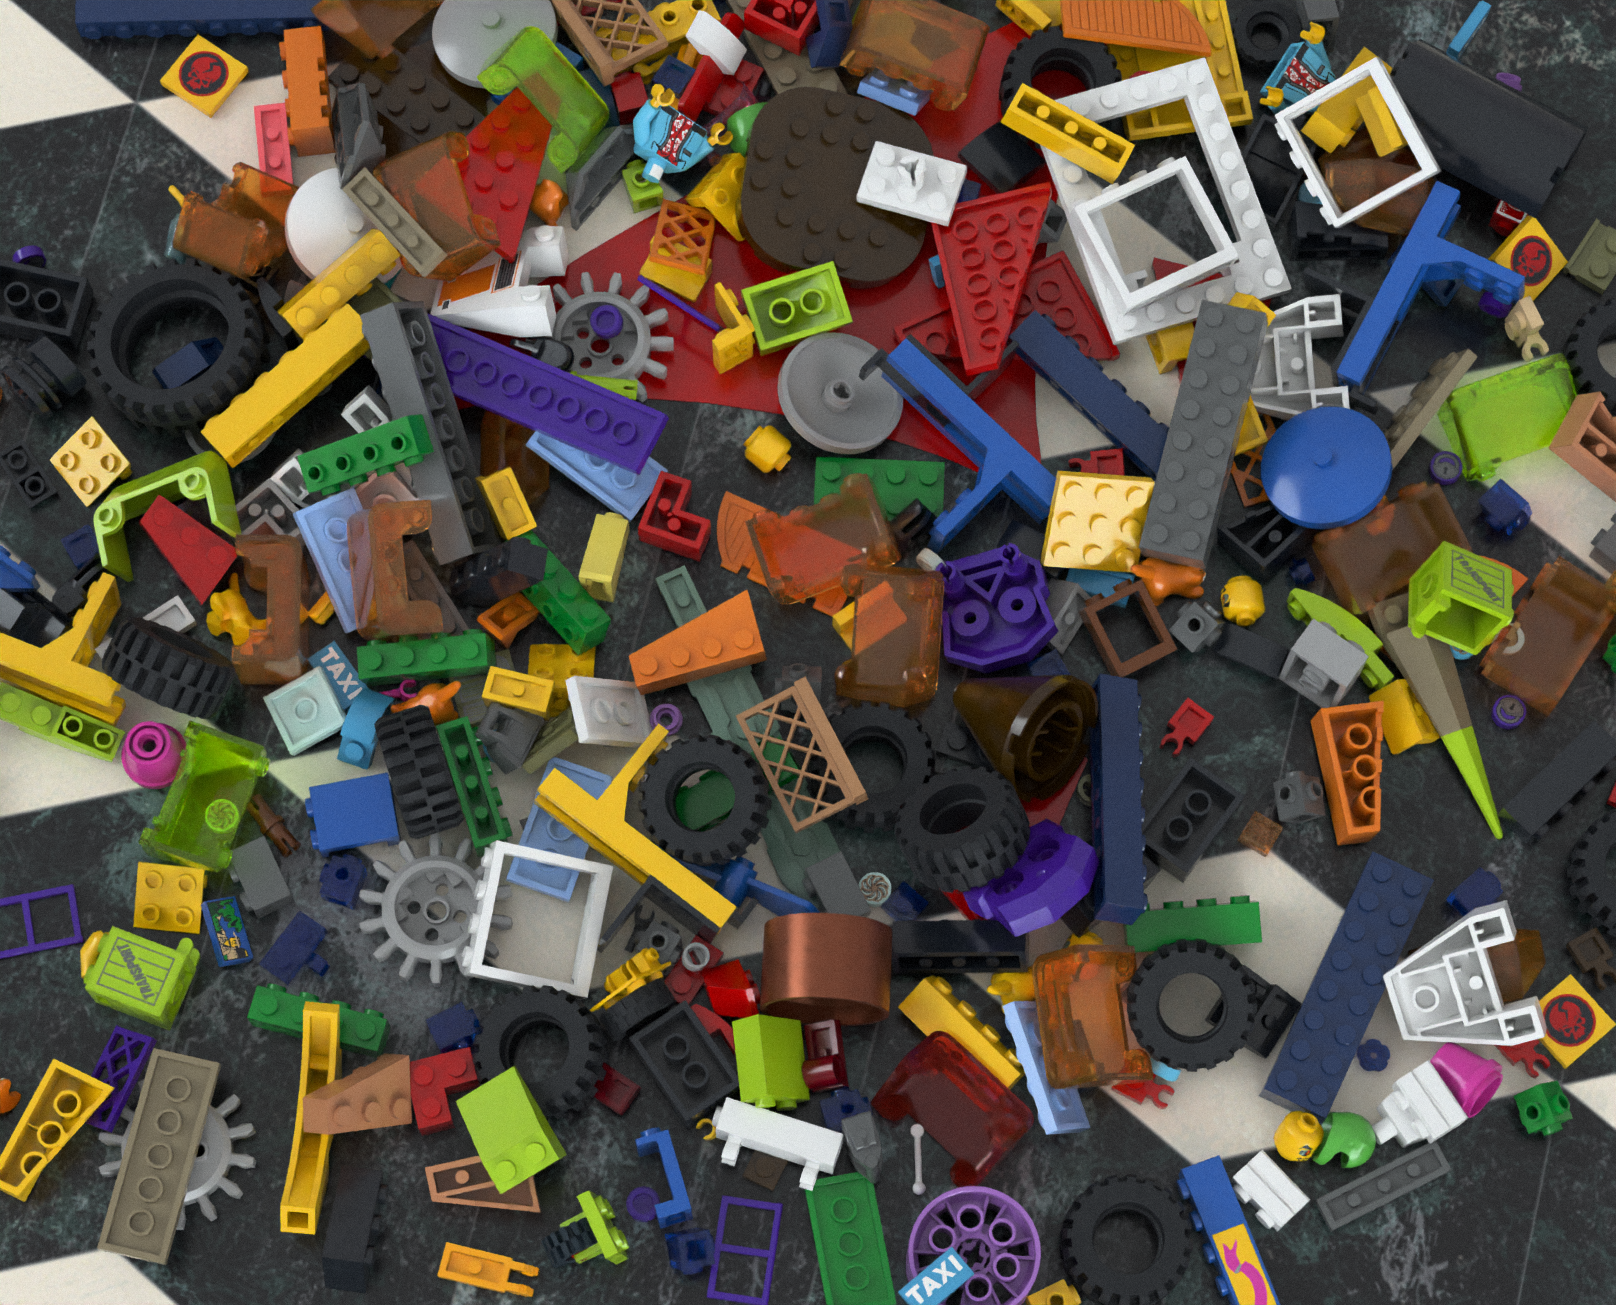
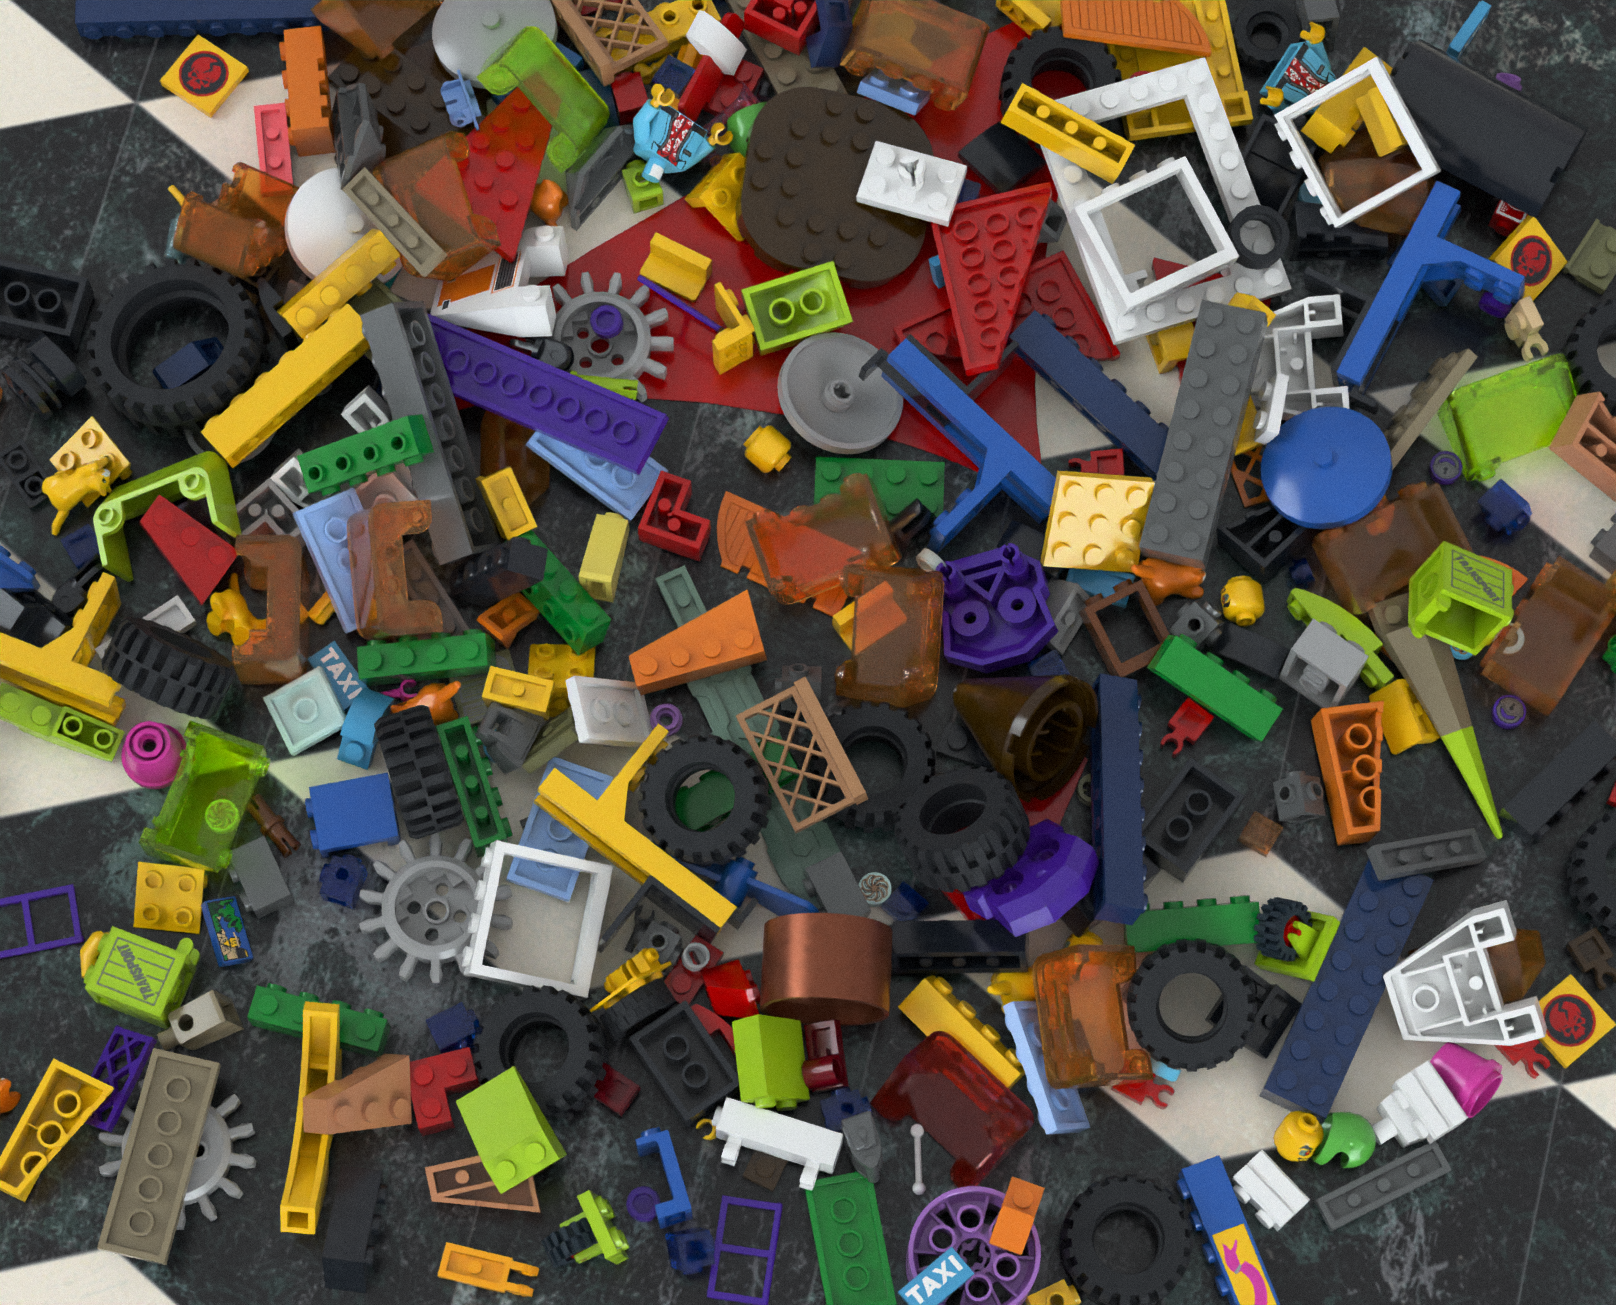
(30, 255): dark purple tile -> none
(69, 487): none -> yellow animal
(201, 1022): none -> dark tan torso
(296, 948): clear blue plate -> none
(460, 102): none -> medium blue hinge
(679, 260): orange window -> none
(1016, 1215): none -> orange slope
(1215, 687): none -> green brick
(1269, 417): none -> white plate
(1276, 224): none -> black tyre
(1293, 938): none -> plate
(1365, 1059): clear blue plate -> none
(1426, 854): none -> dark grey plate
(1476, 891): clear blue brick -> none
(1543, 1108): green brick -> none

